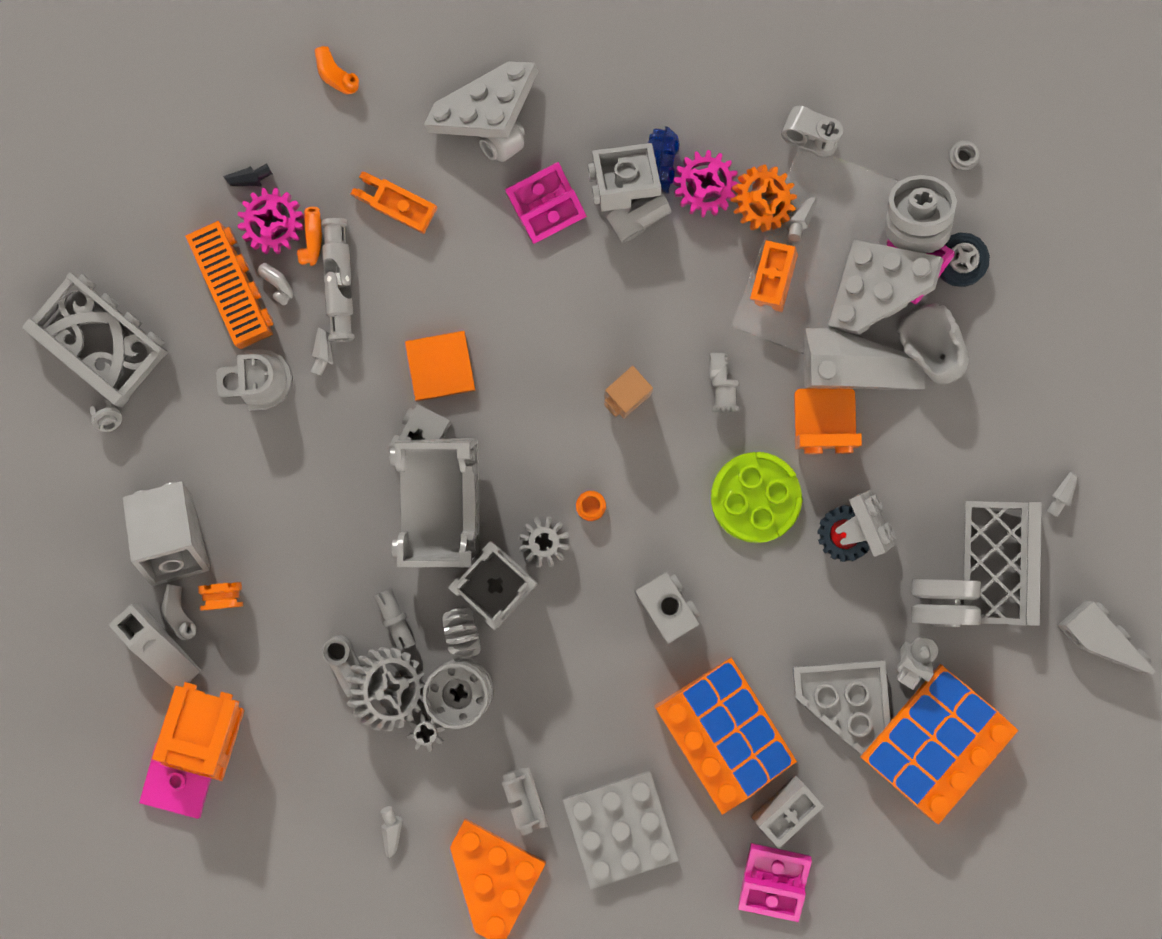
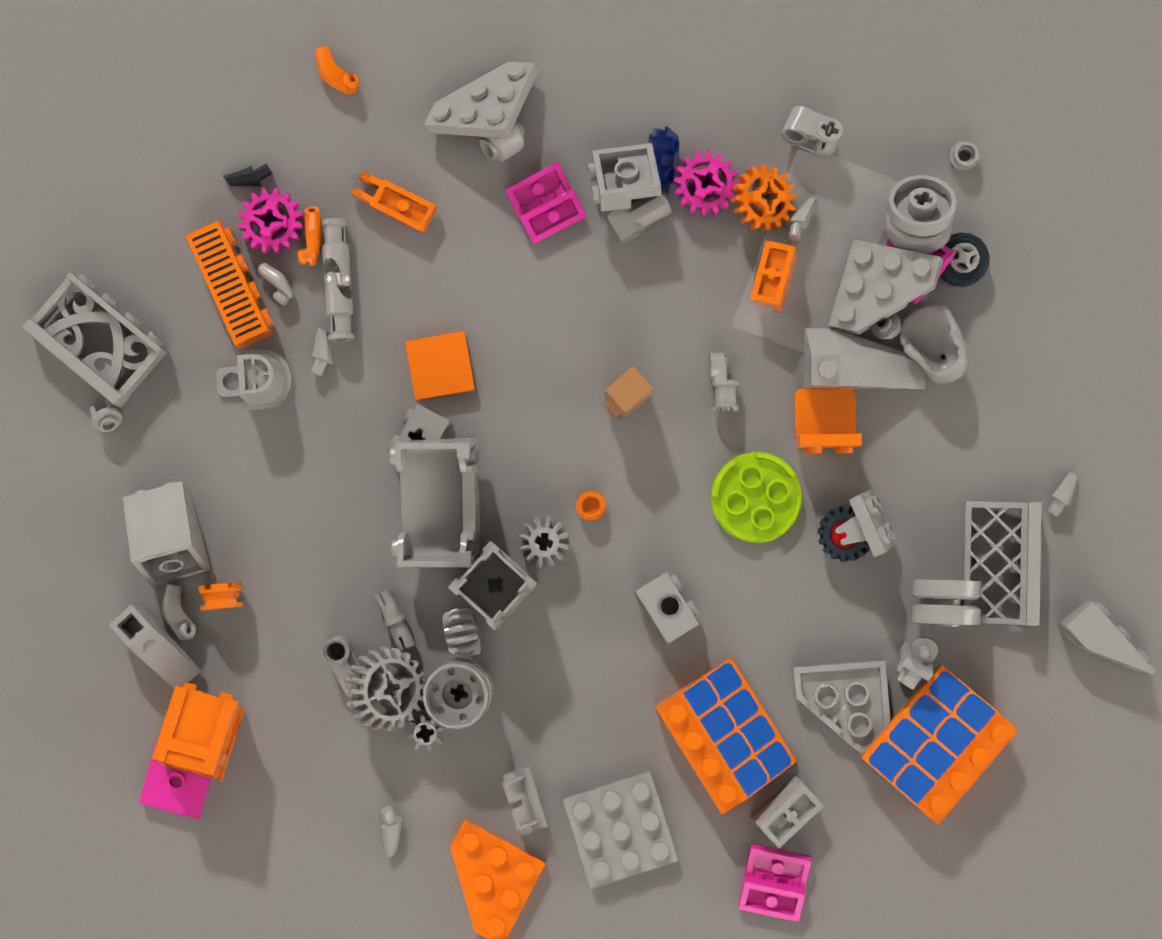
(888, 331): none -> light grey plate

